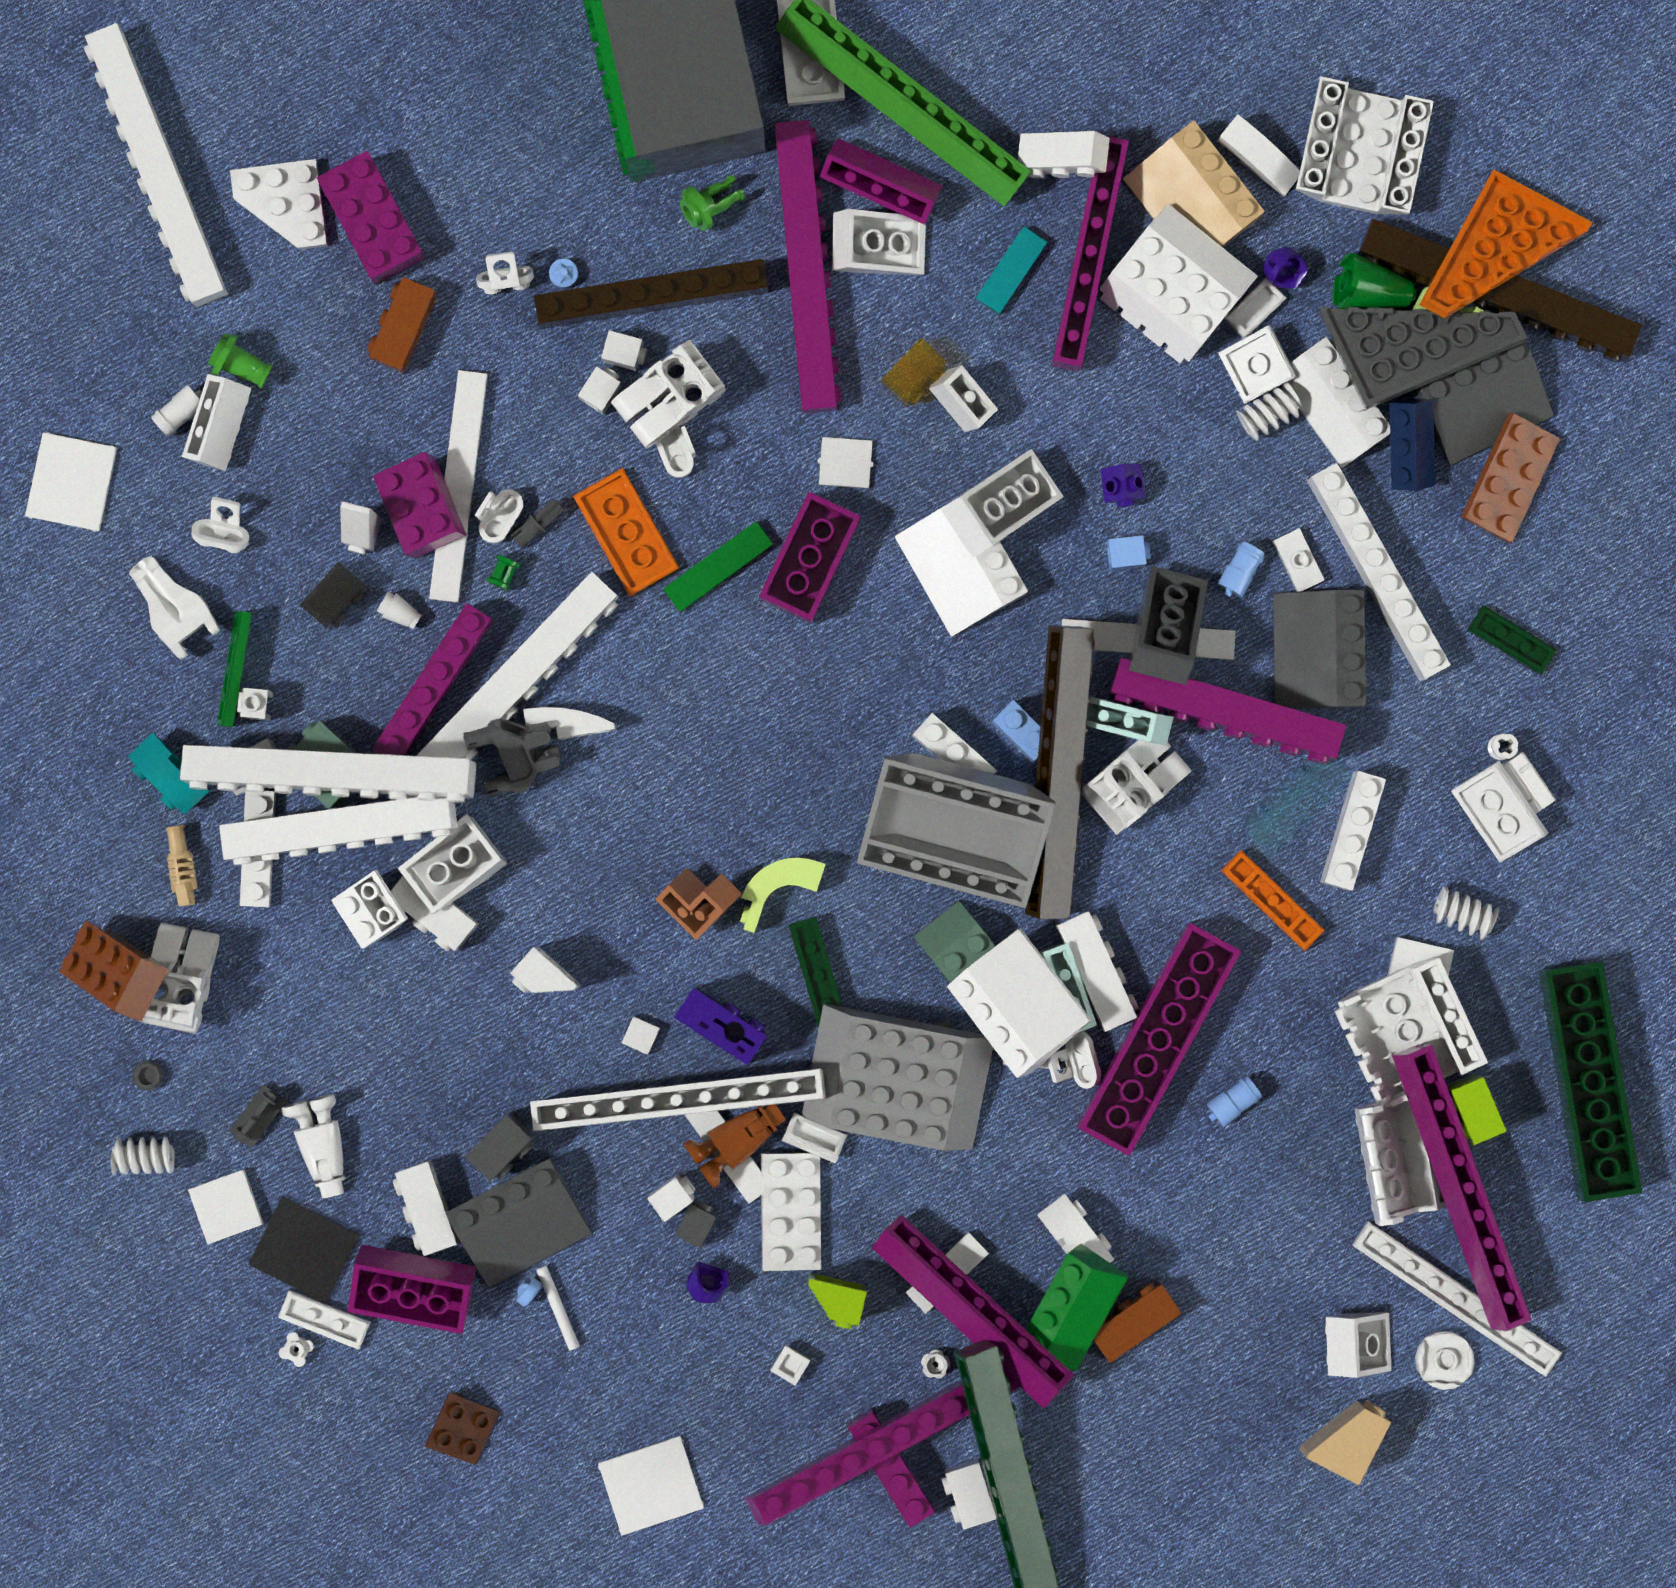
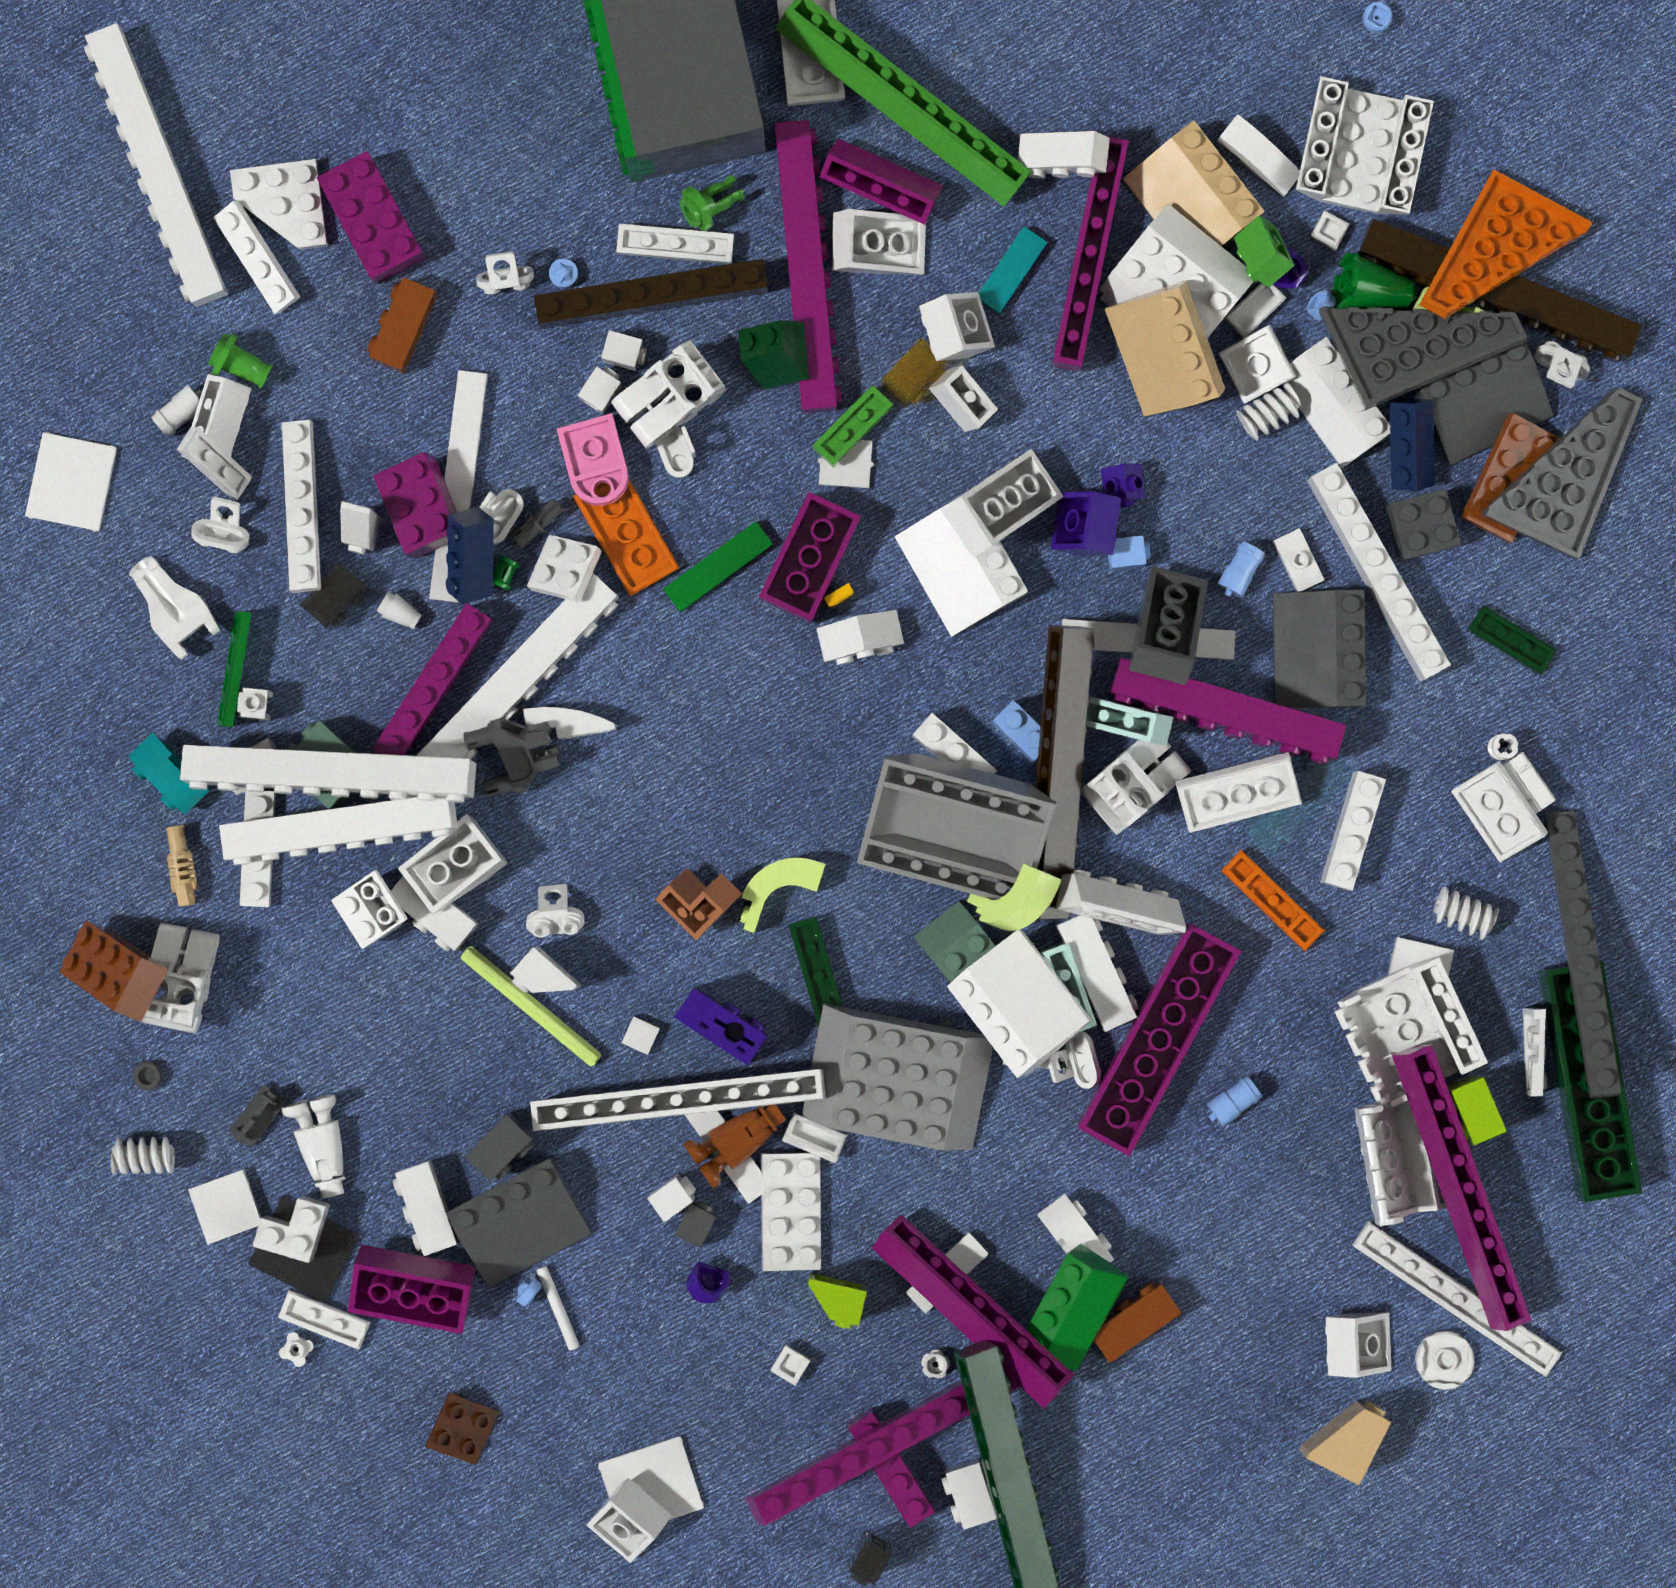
(214, 463): none -> white tile
(256, 257): none -> white plate
(299, 1236): none -> white brick
(301, 506): none -> white plate
(470, 555): none -> dark blue brick
(531, 1006): none -> yellowish green axle
(556, 917): none -> white bracket
(564, 568): none -> white plate
(594, 457): none -> bright pink plate
(629, 1520): none -> white slope
(675, 244): none -> white plate
(775, 353): none -> dark green slope
(839, 596): none -> yellow tile
(852, 426): none -> bright green plate
(860, 637): none -> white brick
(869, 1559): none -> clear smoke brick
(956, 326): none -> white brick
(1022, 904): none -> yellowish green arch
(1086, 523): none -> dark purple brick
(1120, 904): none -> white slope
(1165, 349): none -> tan slope
(1238, 792): none -> white tile
(1263, 252): none -> bright green brick
(1320, 300): none -> light blue tile
(1329, 230): none -> white tile
(1377, 17): none -> light blue tile
(1422, 525): none -> dark grey brick
(1534, 1050): none -> white wing
(1562, 362): none -> white bracket
(1566, 485): none -> dark grey wing
(1582, 955): none -> dark grey plate

